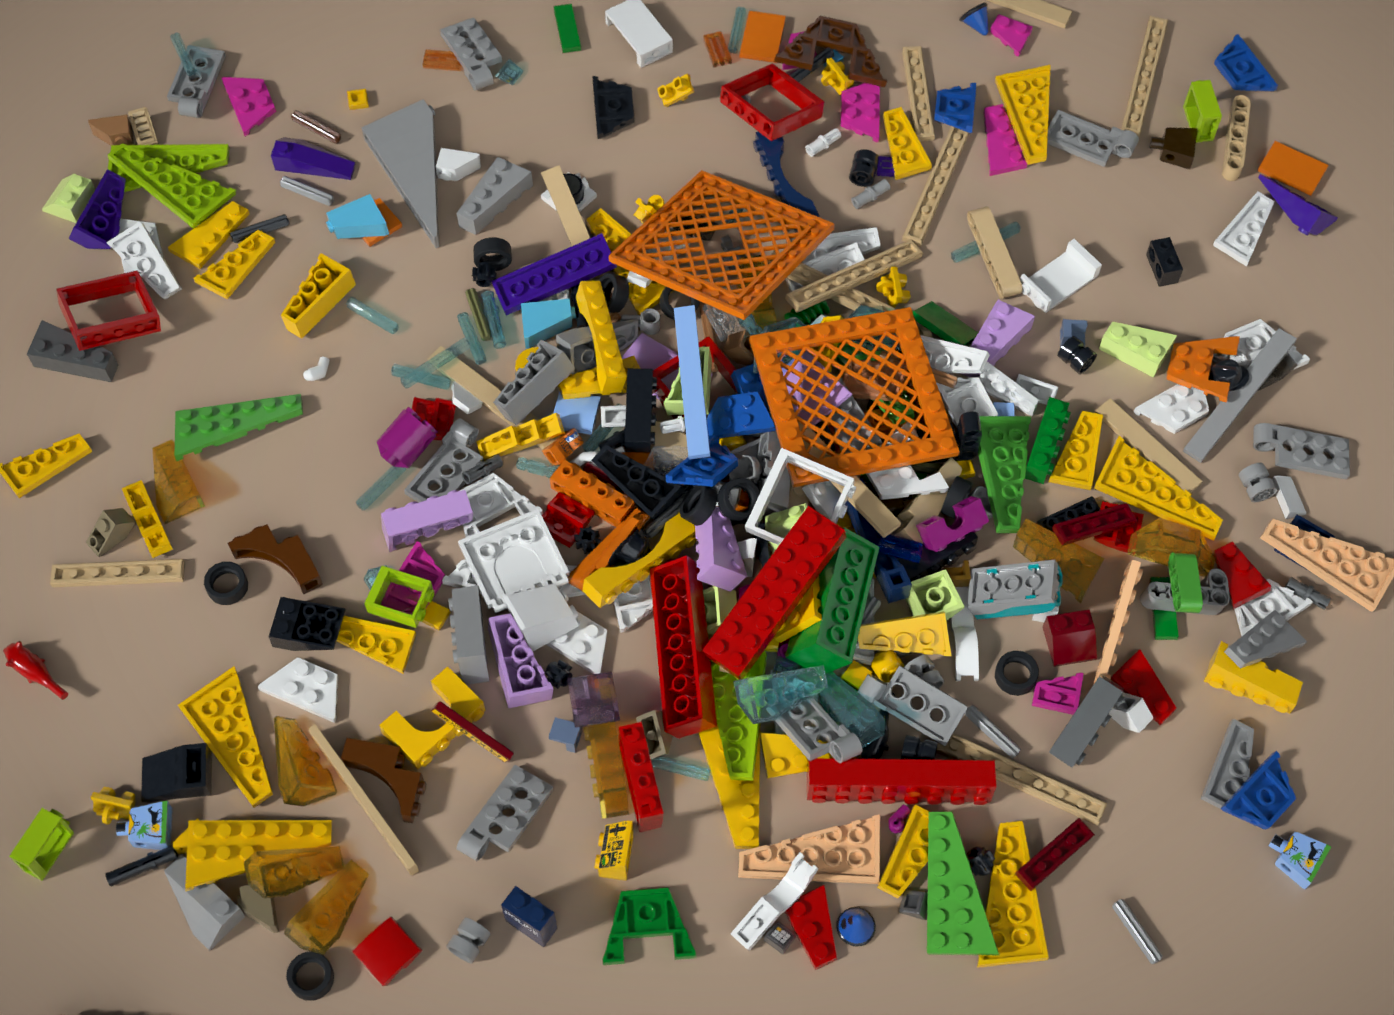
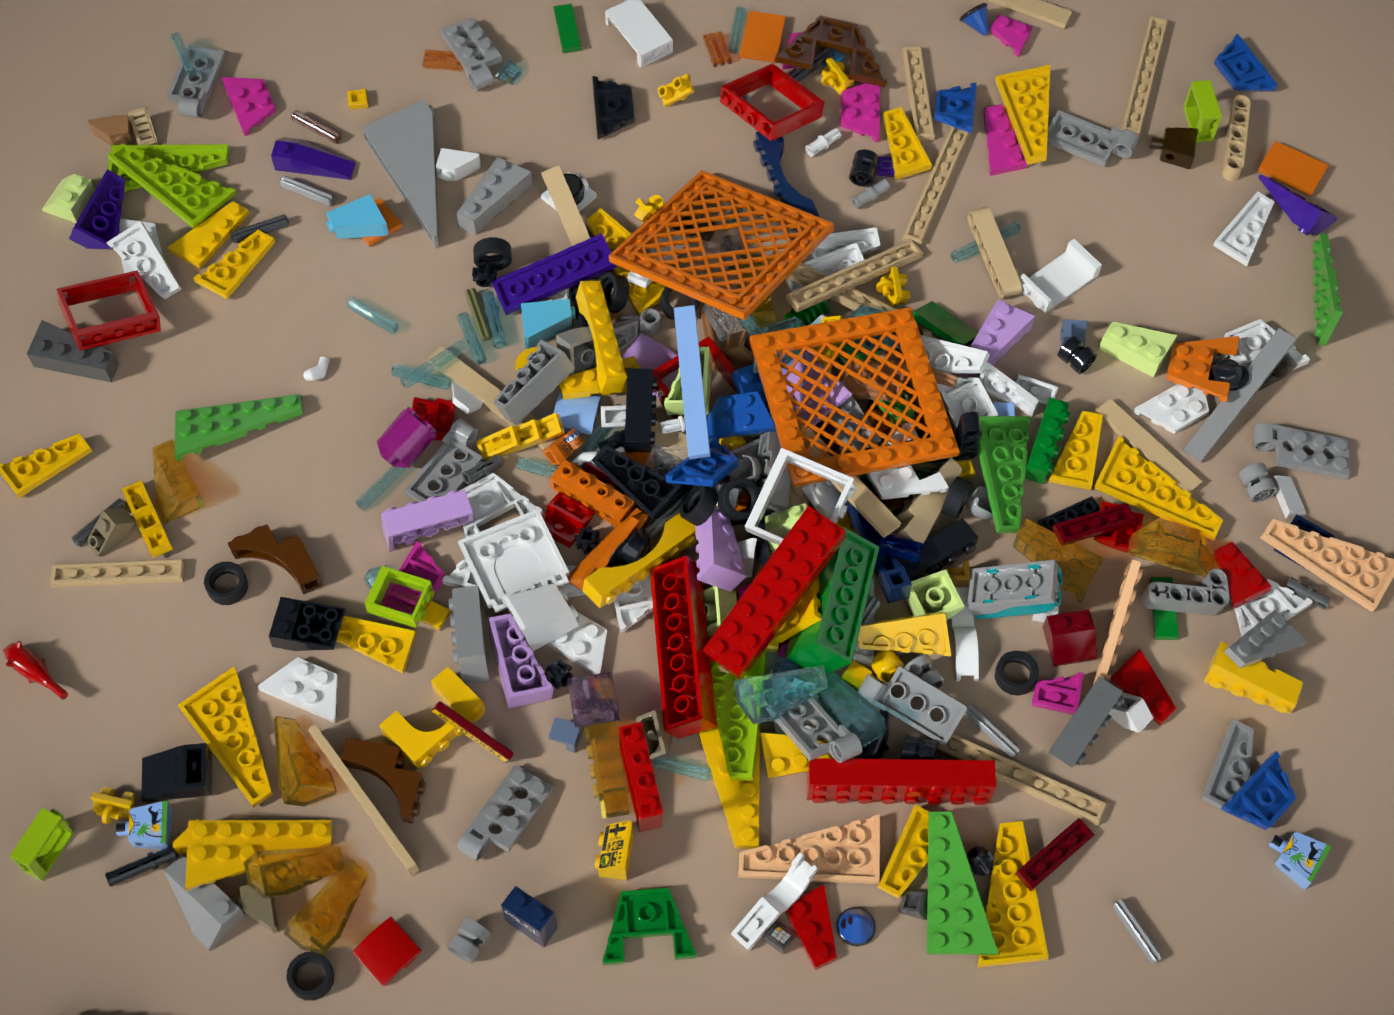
(82, 535): none -> dark grey axle
(317, 295): yellow wedge -> none
(896, 821): magenta arm -> none
(969, 517): magenta arch -> none
(1164, 261): black brick -> none
(1185, 582): bright green beam -> none
(1325, 296): none -> bright green wing

